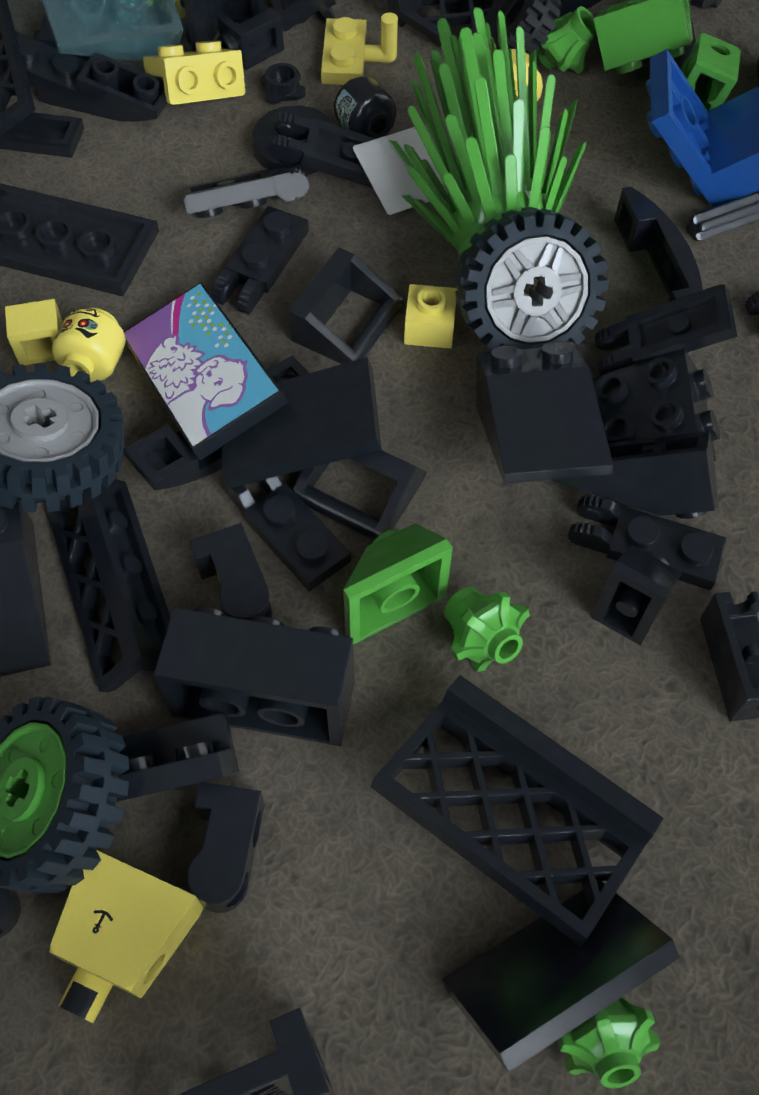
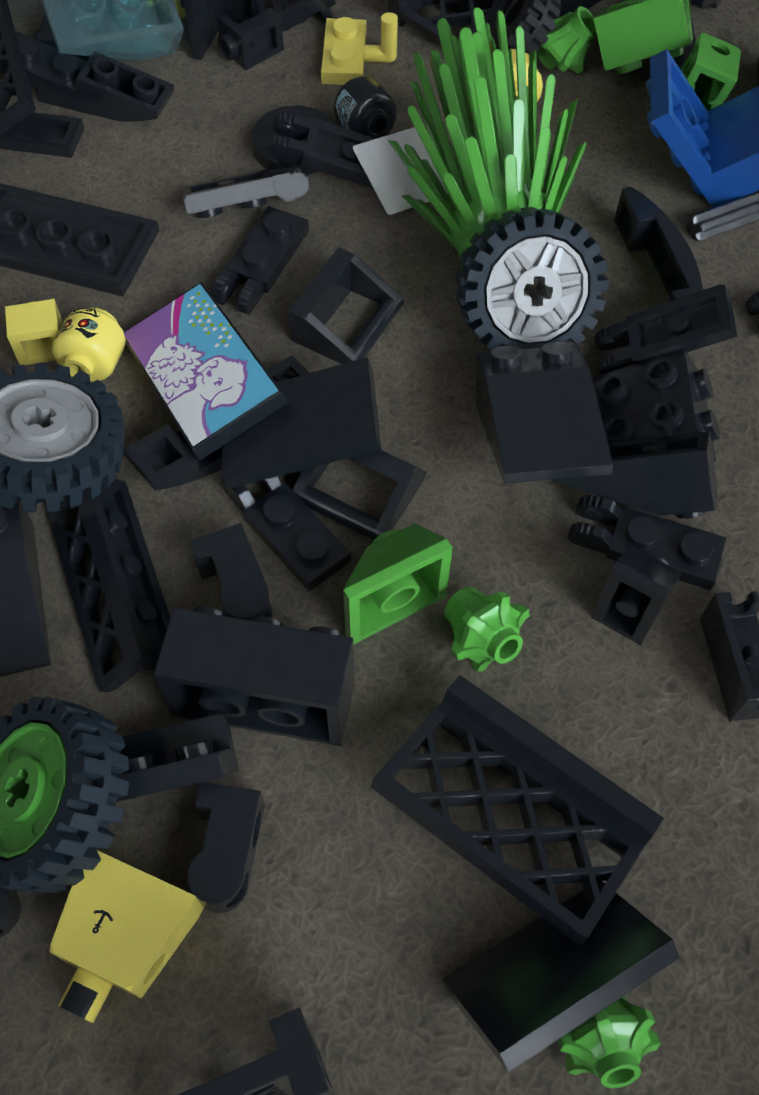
(197, 74): light yellow bracket -> none
(282, 83): black plate -> none
(430, 316): light yellow plate -> none

